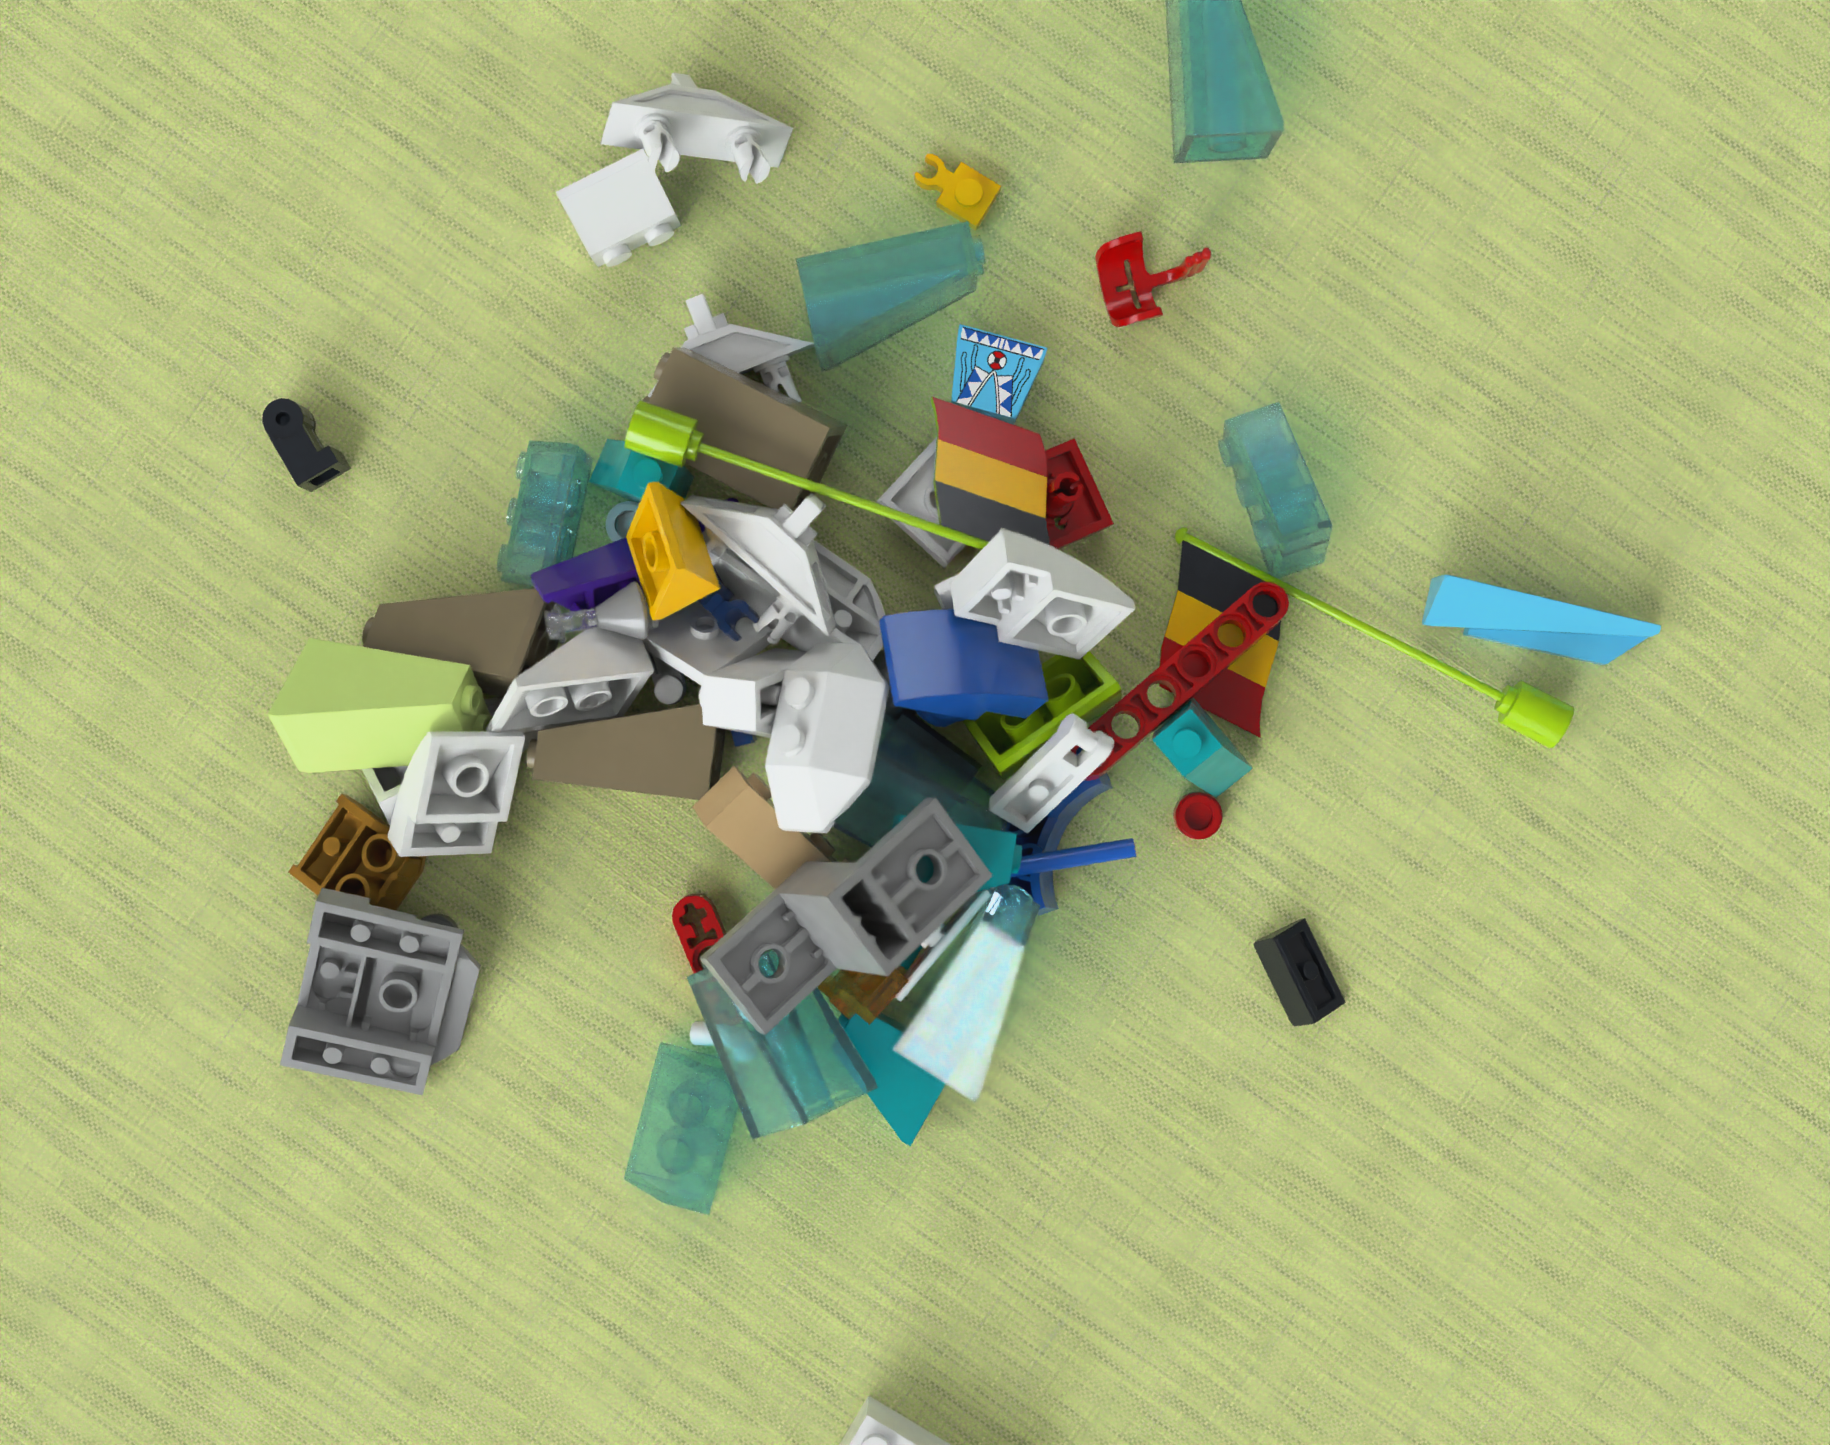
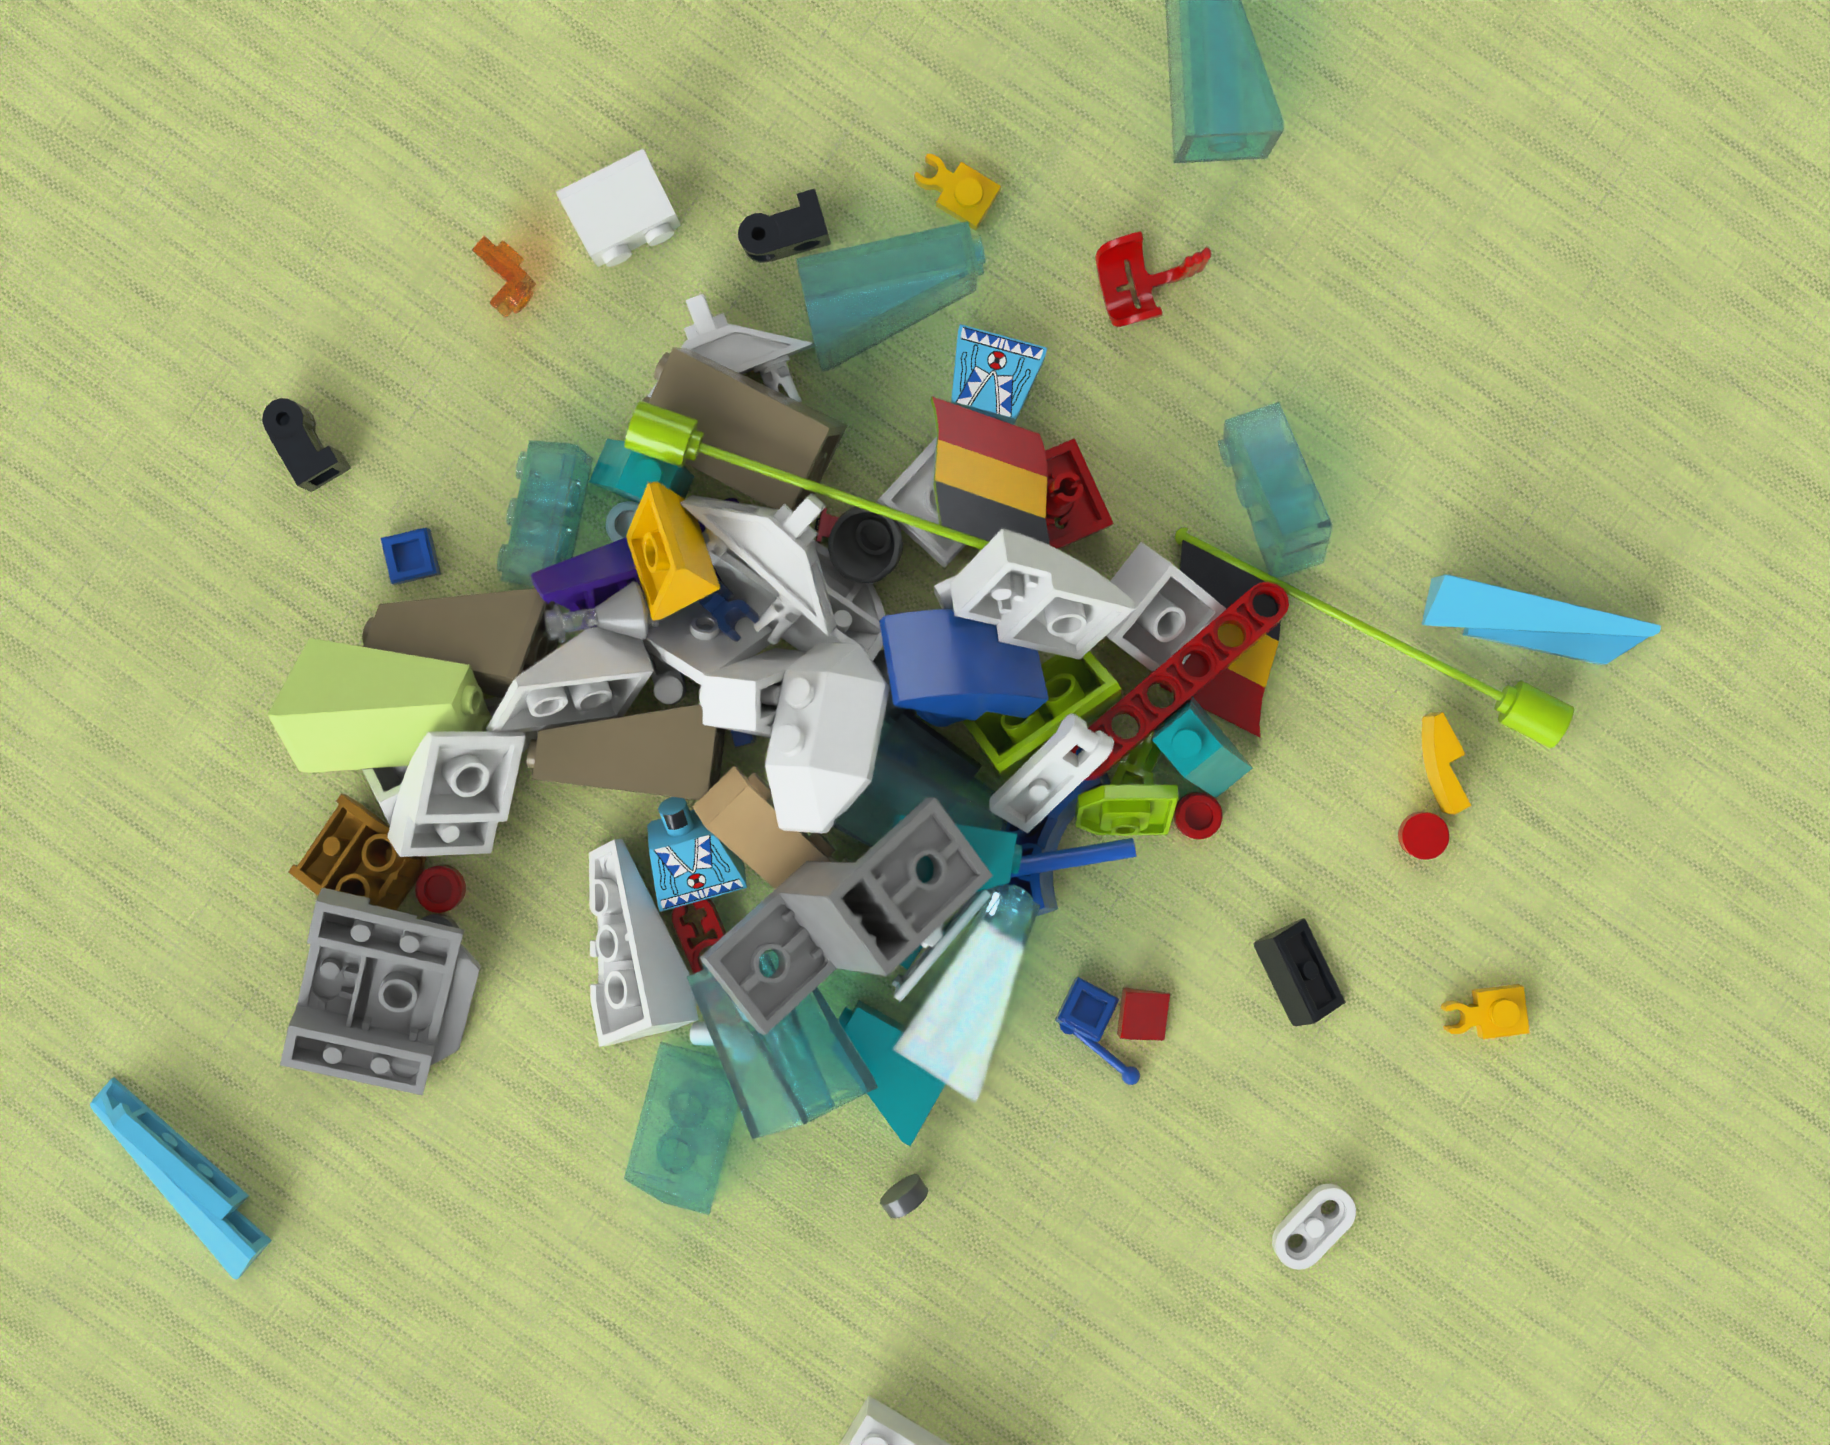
(184, 1177): none -> medium azure wedge
(410, 556): none -> blue tile
(440, 888): none -> red tile
(505, 263): none -> clear orange bracket
(639, 968): none -> white wedge
(689, 859): none -> medium azure torso
(697, 124): white connector -> none
(785, 233): none -> black leg
(825, 525): none -> coral piece
(862, 992): clear orange bracket -> none
(865, 545): none -> dark grey piece
(904, 1196): none -> dark grey tile
(1087, 1009): none -> blue tile
(1130, 1074): none -> blue hinge
(1131, 800): none -> lime piece
(1143, 1014): none -> red slope
(1167, 608): none -> white slope
(1318, 1229): none -> white plate
(1423, 835): none -> red tile
(1439, 749): none -> yellow slope
(1494, 1012): none -> yellow plate

